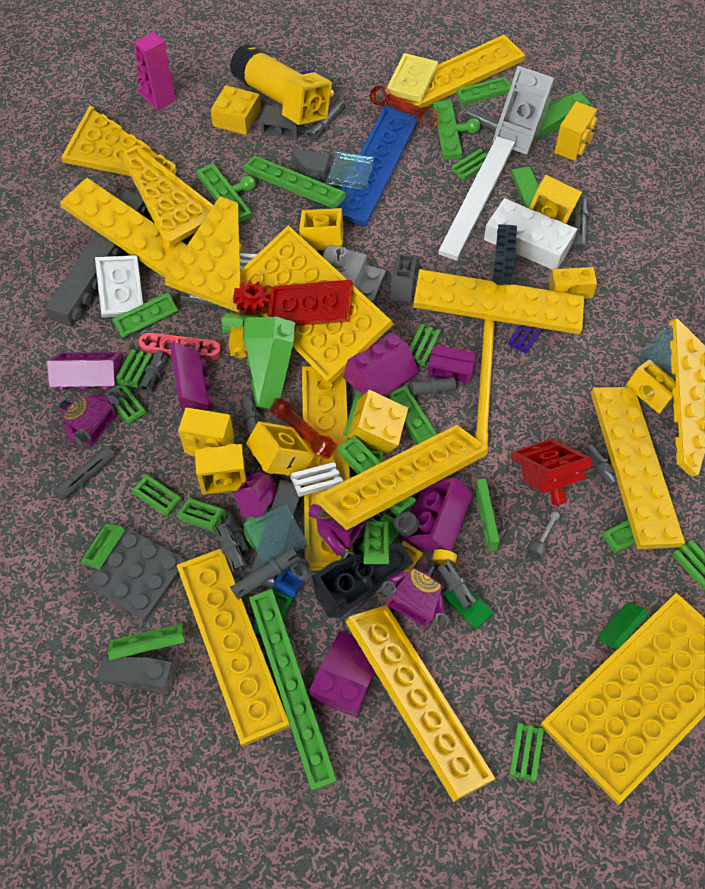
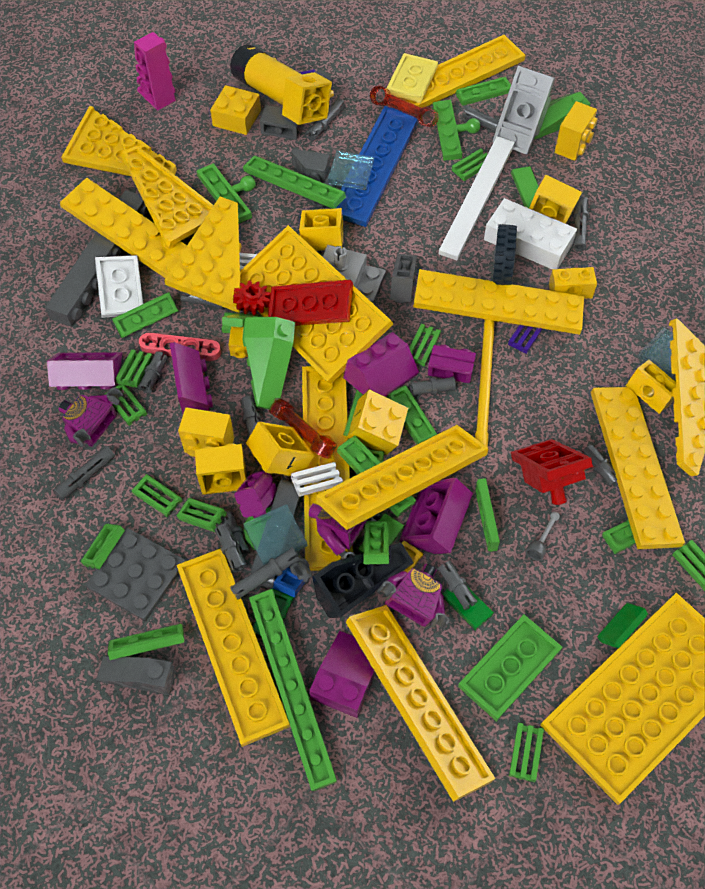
(406, 523): dark grey tile -> none
(441, 556): yellow tile -> none
(510, 667): none -> bright green plate

